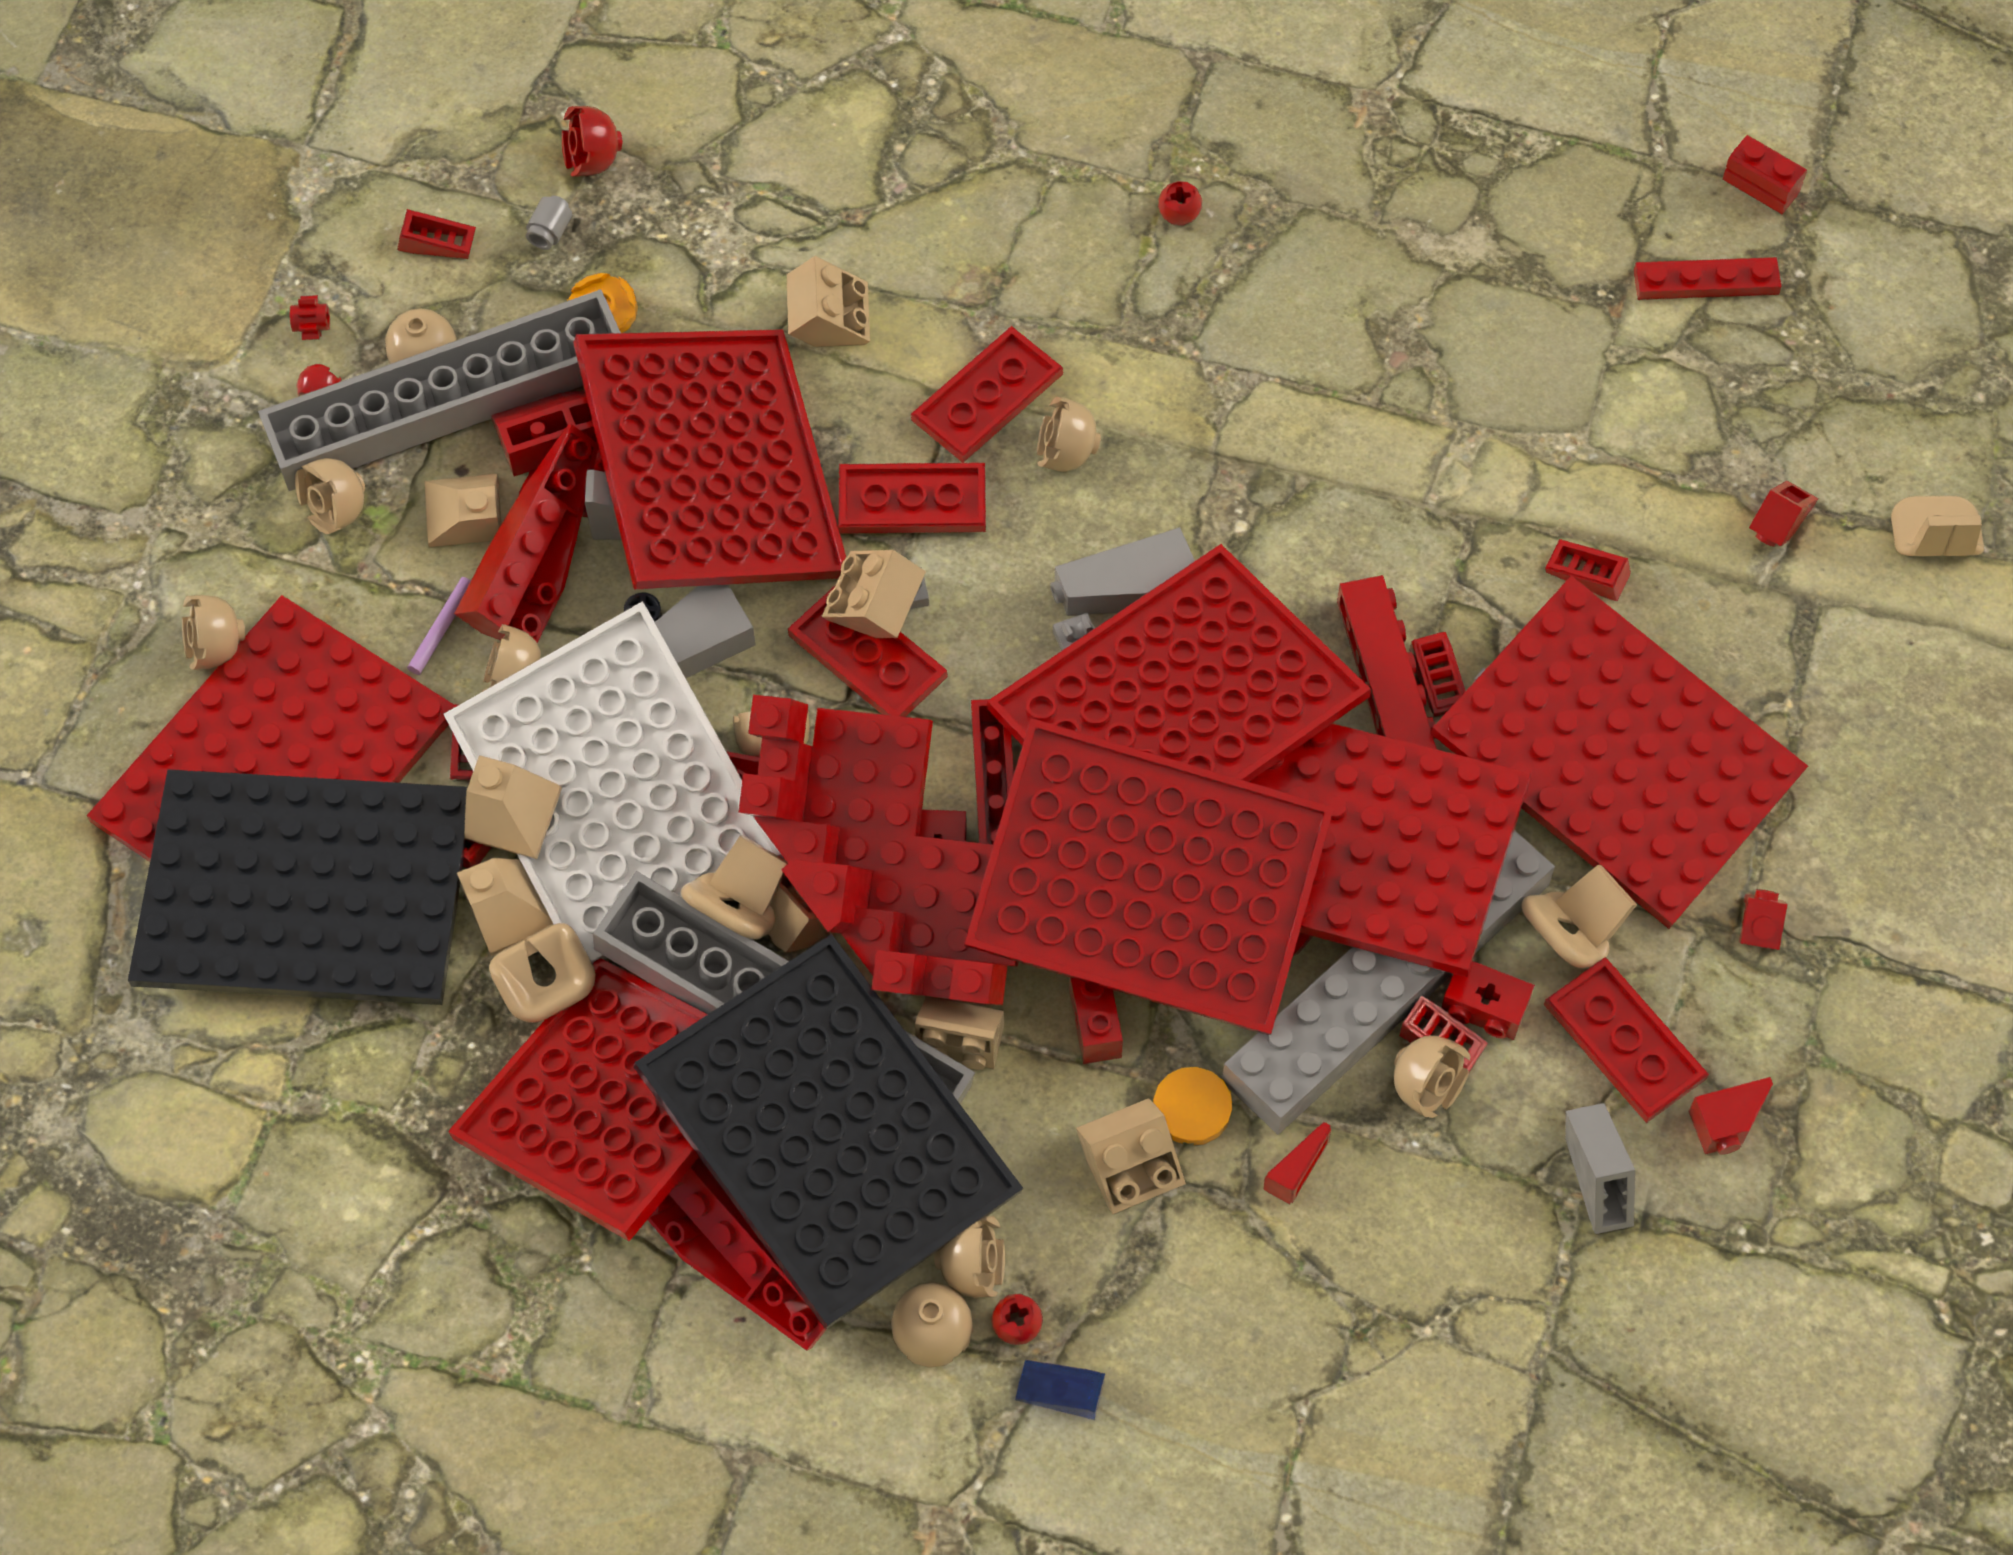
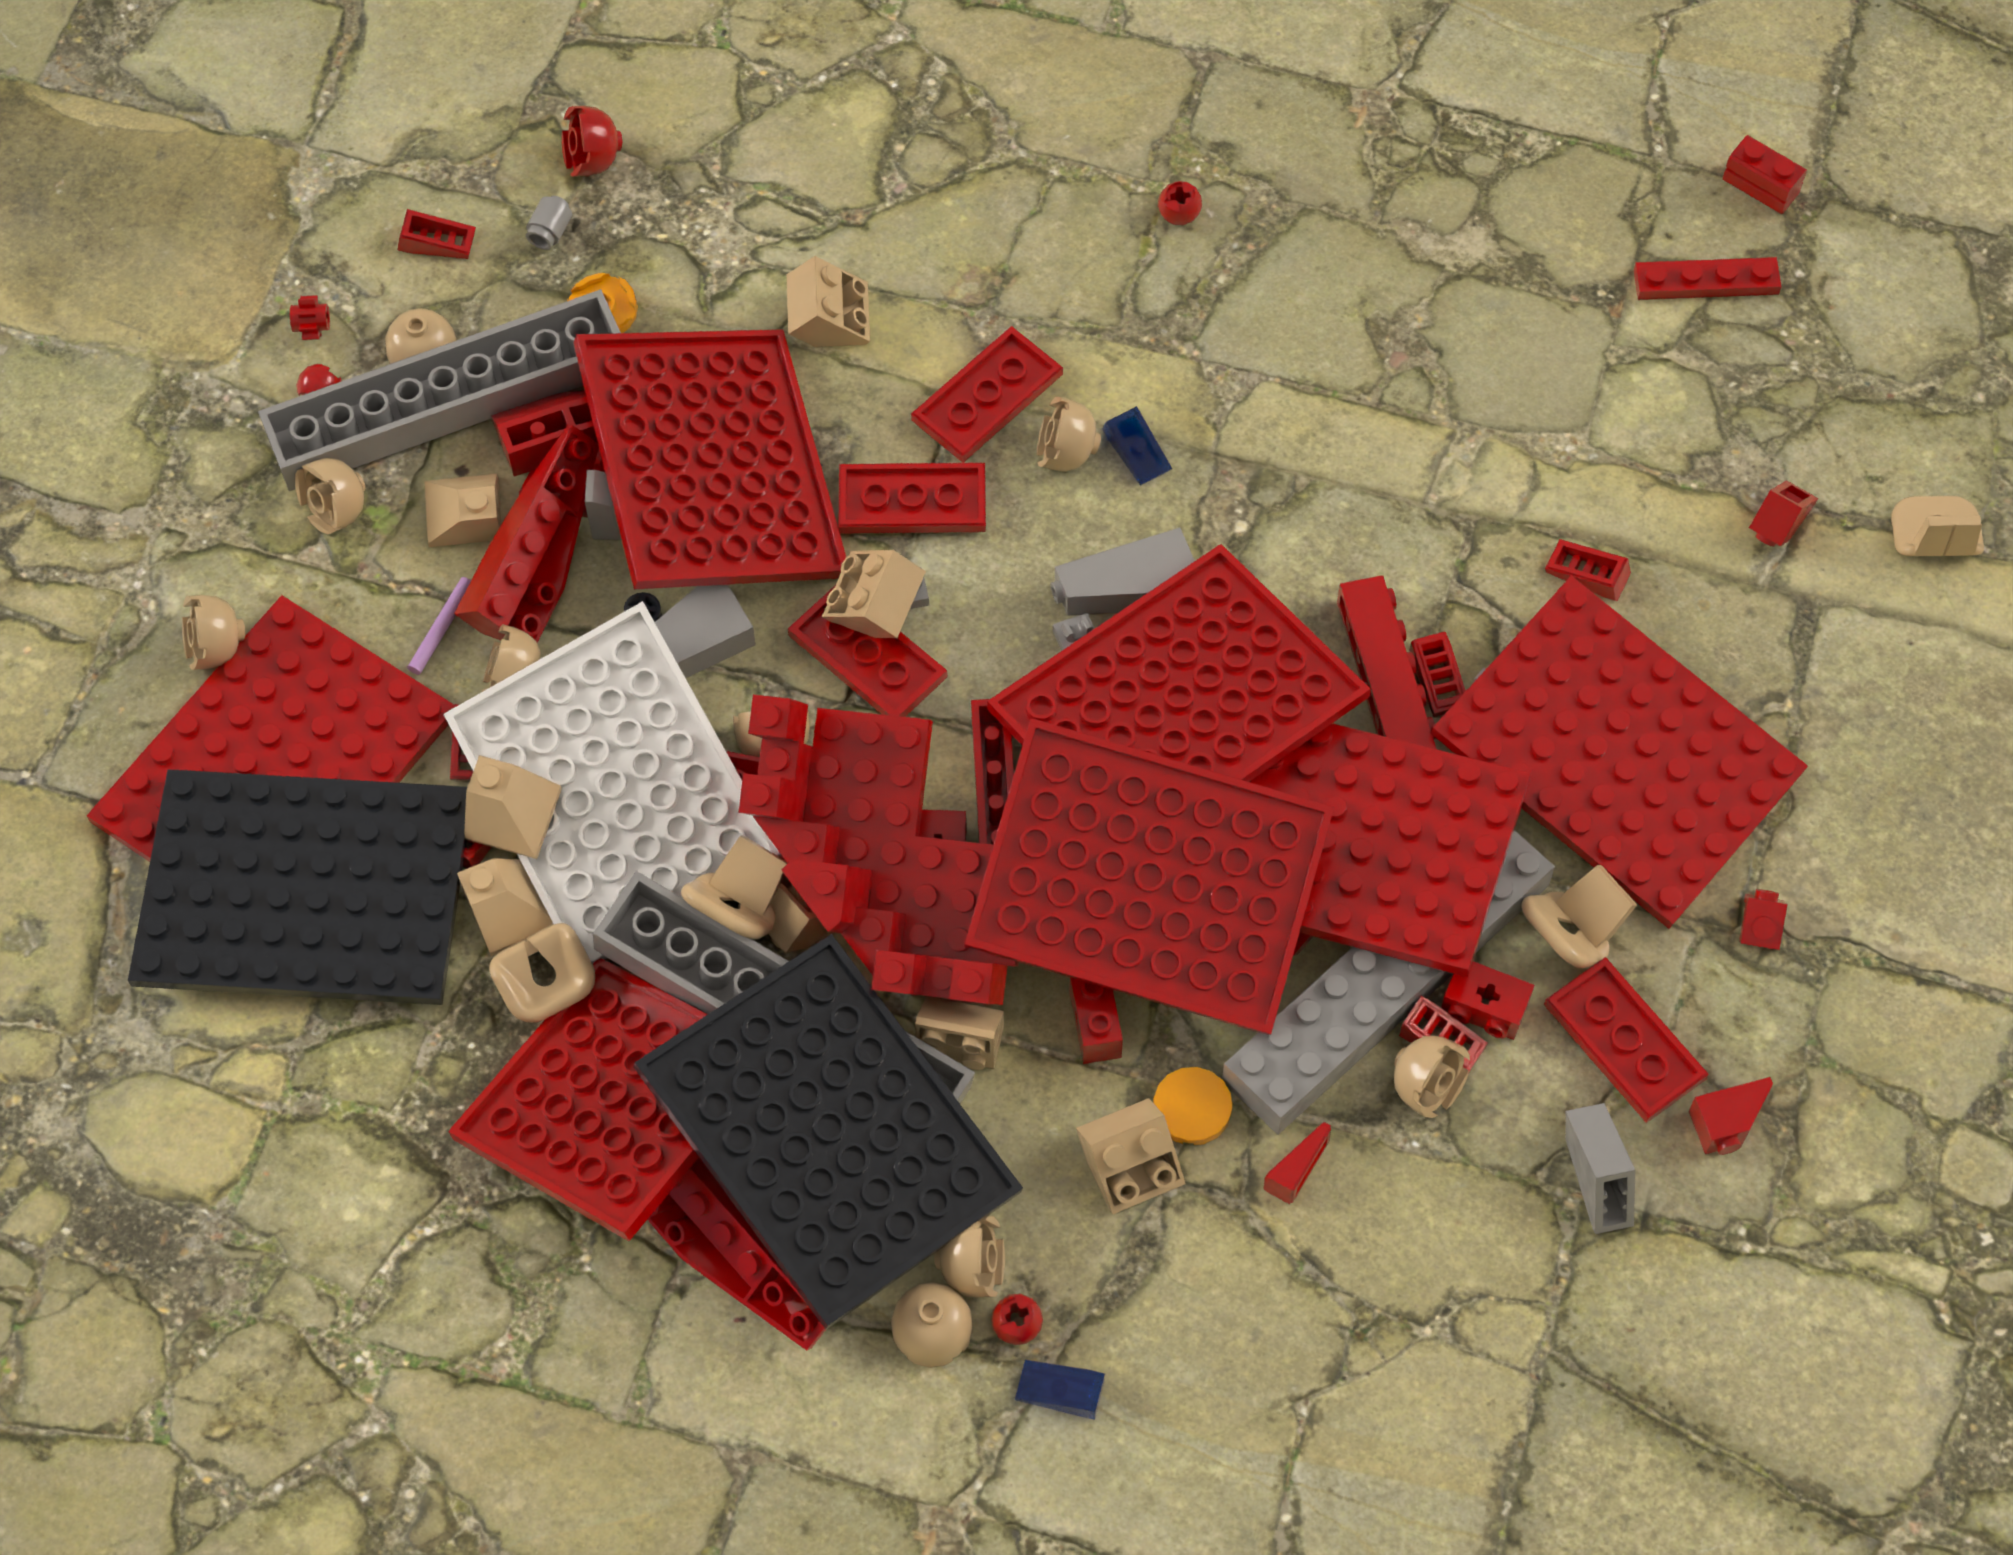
(1136, 446): none -> clear blue slope

